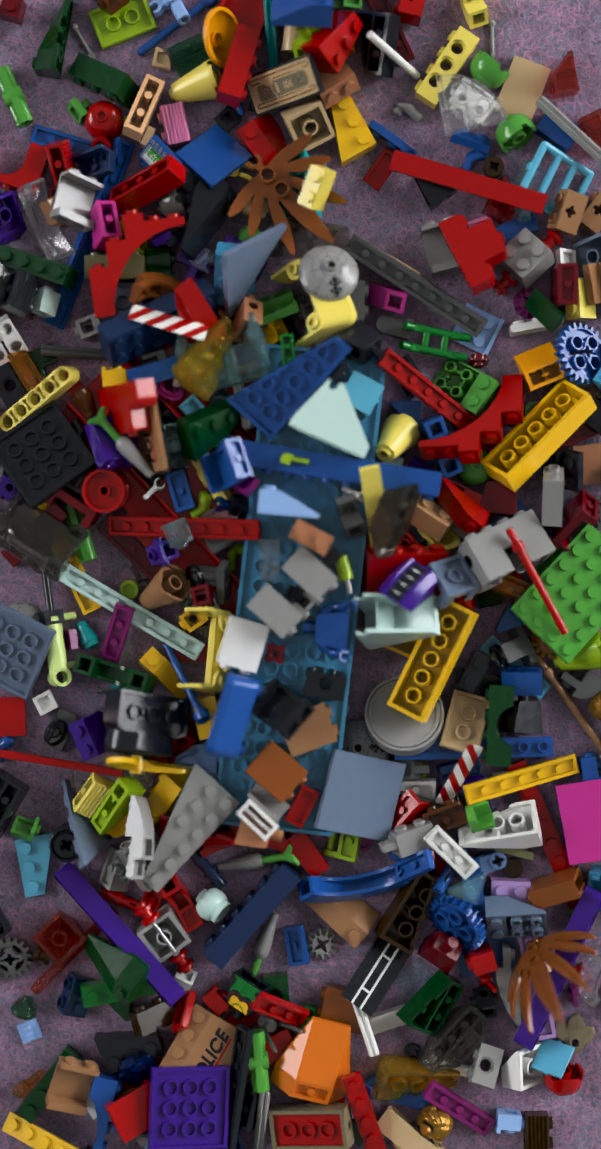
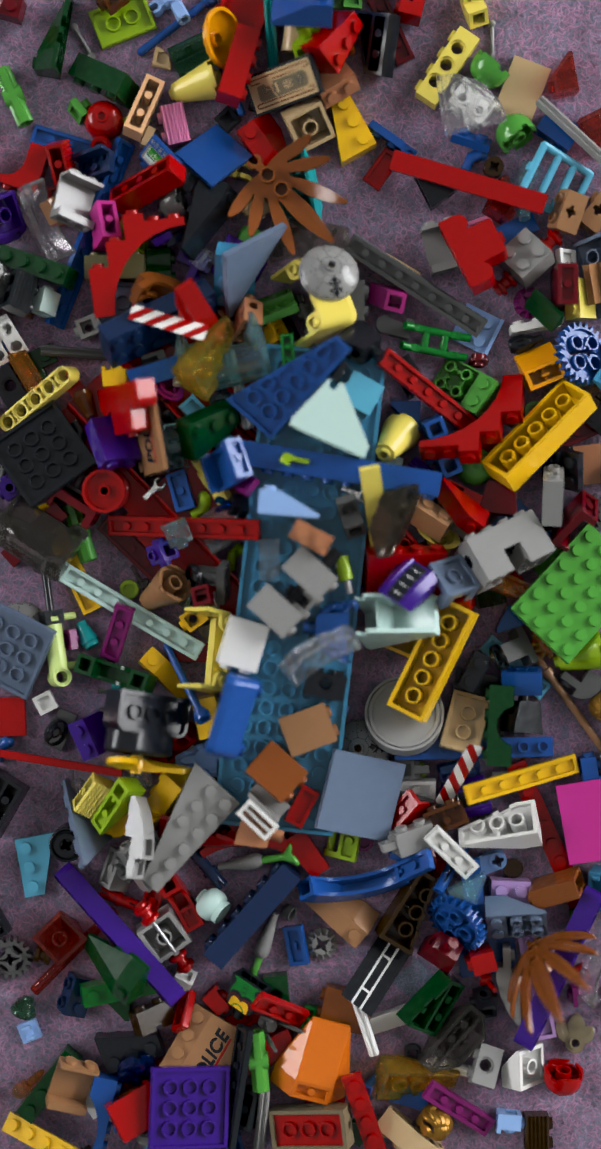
(25, 828): bright green bracket -> none
(123, 444): light grey piece -> none
(275, 658): dark red plate -> none
(281, 708): black panel -> none
(288, 912): none -> dark grey hinge
(317, 187): light yellow brick -> none
(318, 652): none -> clear windscreen
(393, 55): white bar -> none
(409, 109): light grey arm -> none
(479, 816): bright green panel -> none
(518, 547): red bar -> none
(522, 343): none -> black piece
(522, 853): olive tile -> none
(552, 1058): medium azure piece -> none

